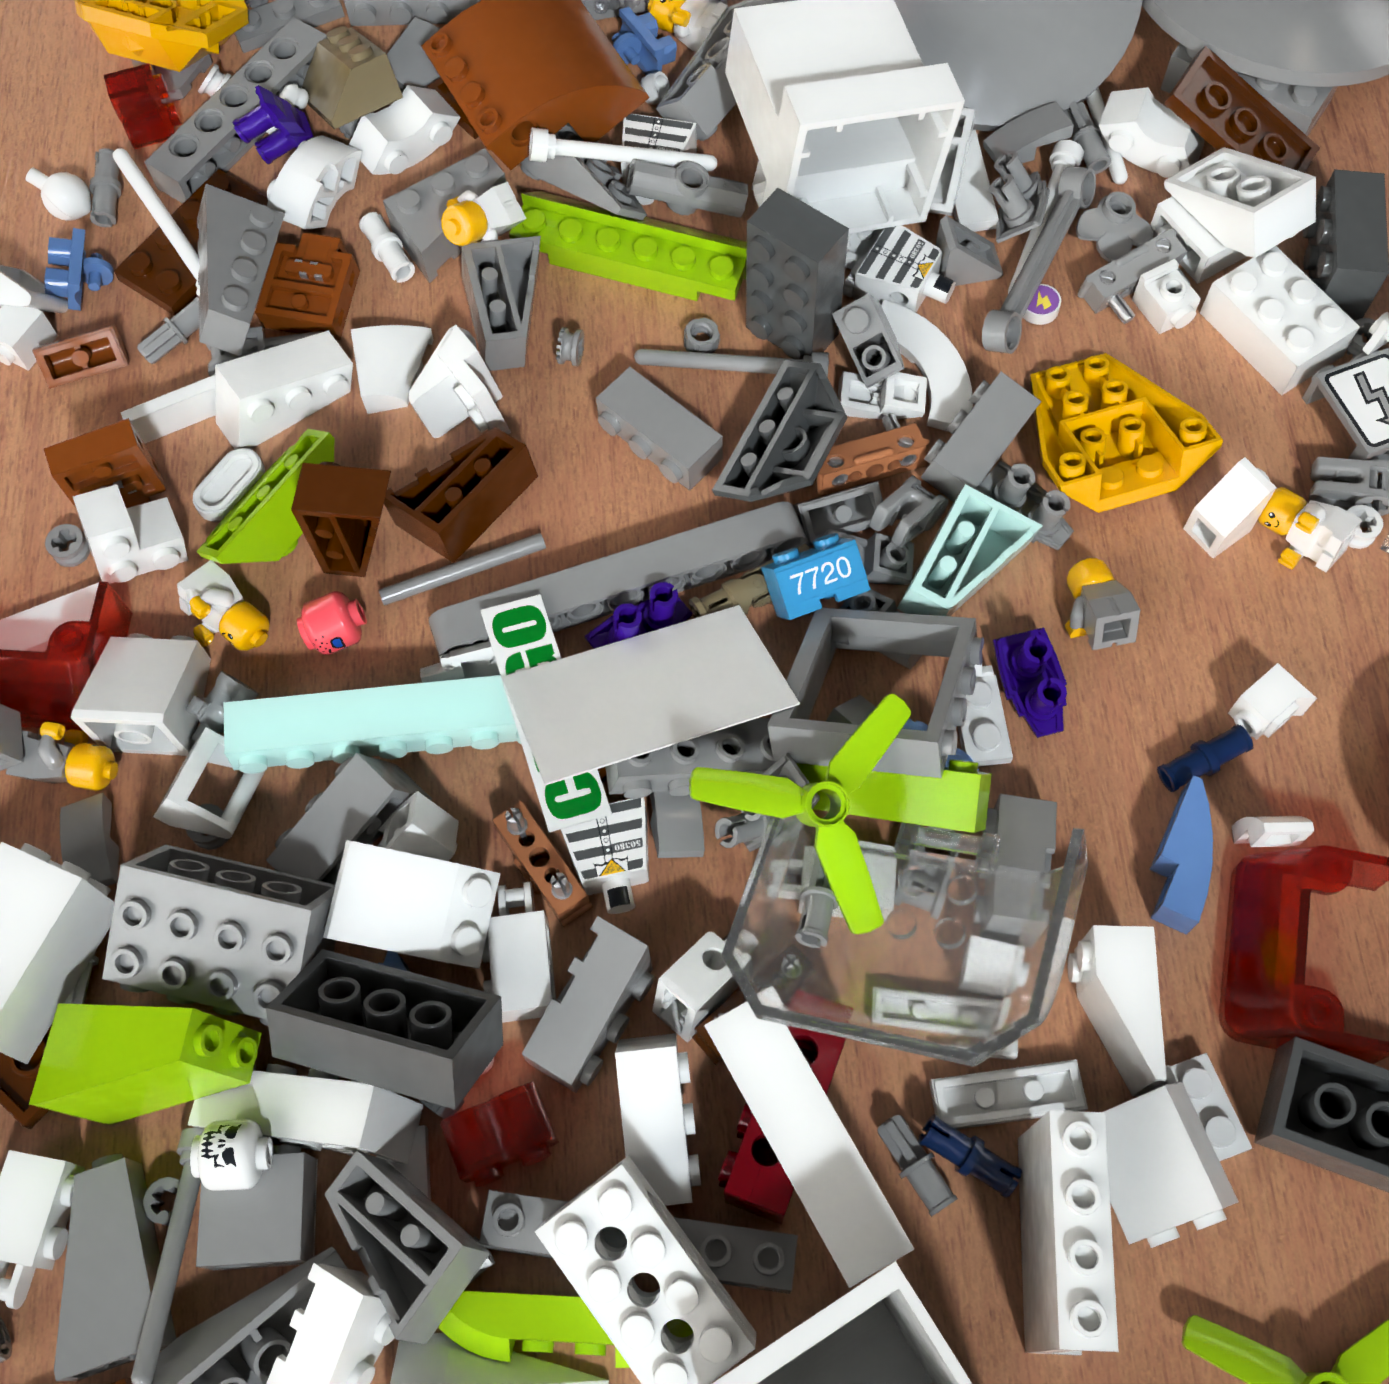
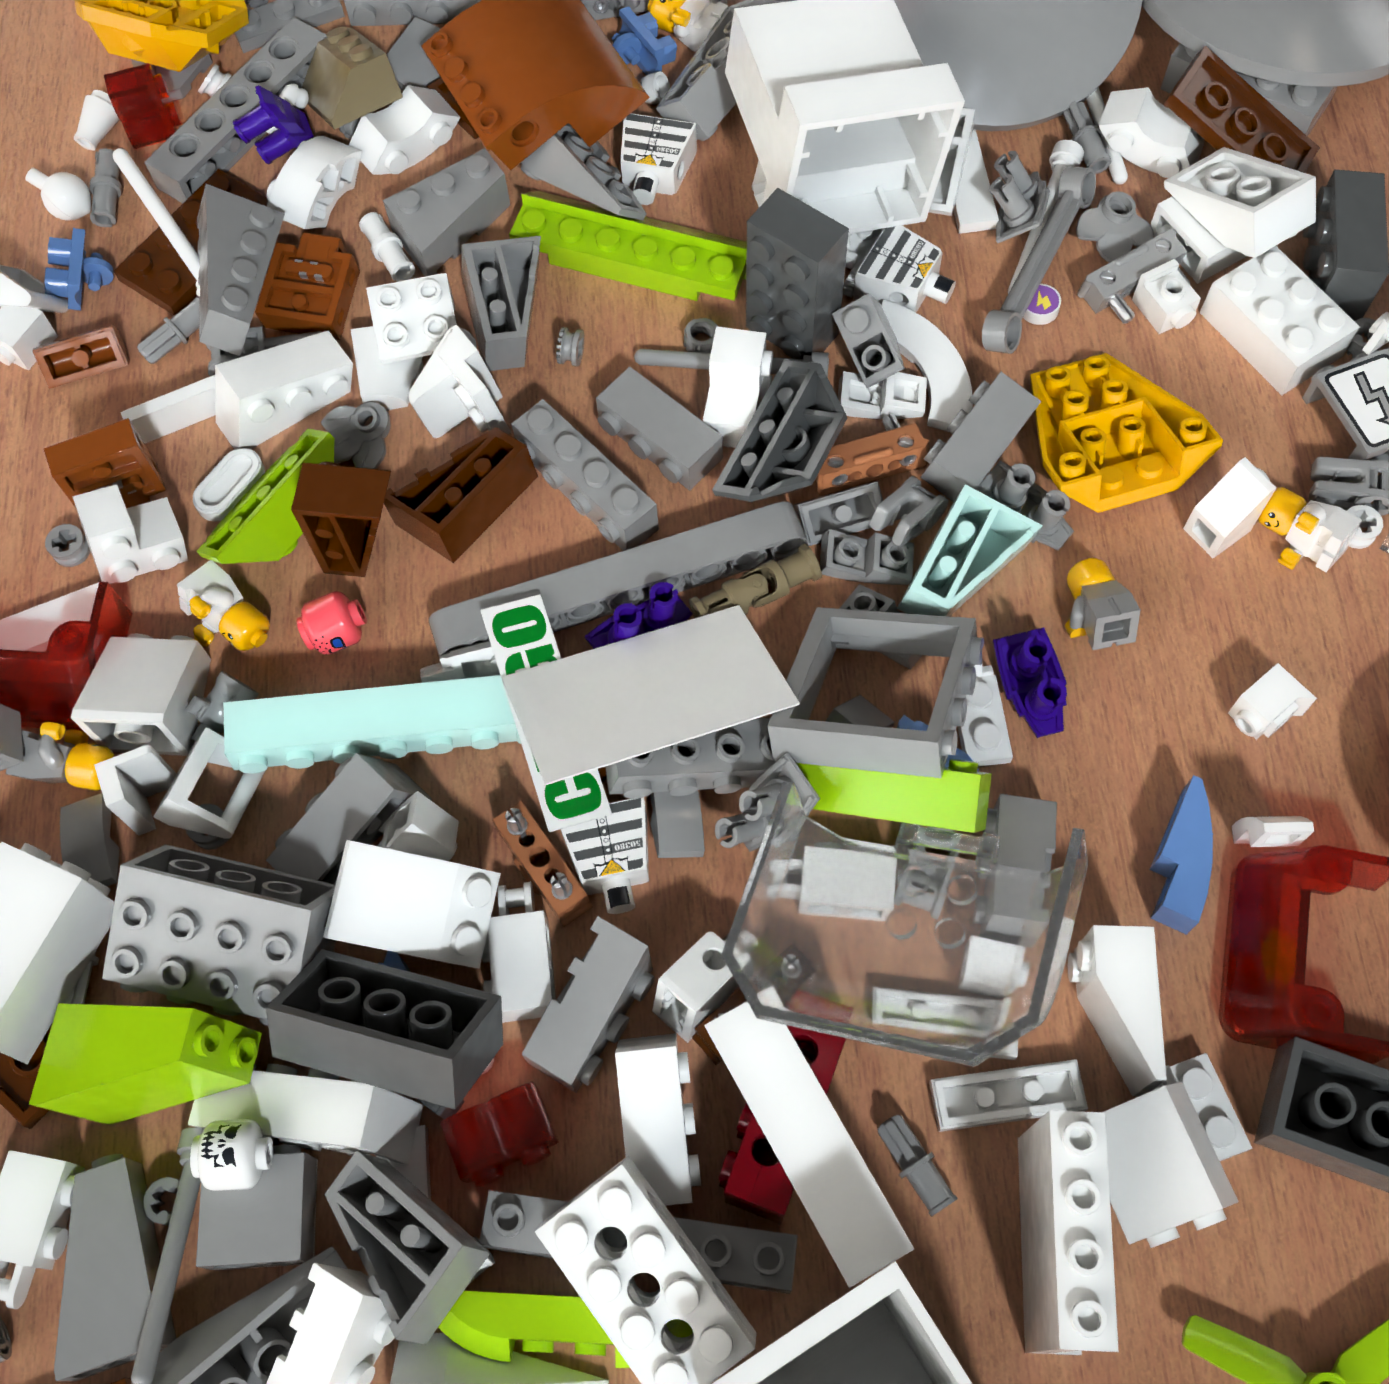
(95, 120): none -> white cone
(129, 781): none -> white panel
(353, 439): none -> light grey plate
(411, 316): none -> white bracket
(462, 569): light grey bar -> none
(481, 217): piece -> none
(546, 146): white piece -> none
(586, 477): none -> light grey brick
(686, 188): light grey piece -> none
(738, 381): none -> white brick
(803, 578): dark azure brick -> none
(817, 909): light grey axle -> none
(834, 839): lime piece -> none
(966, 254): light grey slope -> none
(970, 1156): dark blue pin -> none
(1028, 132): light grey slope -> none
(1205, 757): dark blue pin -> none

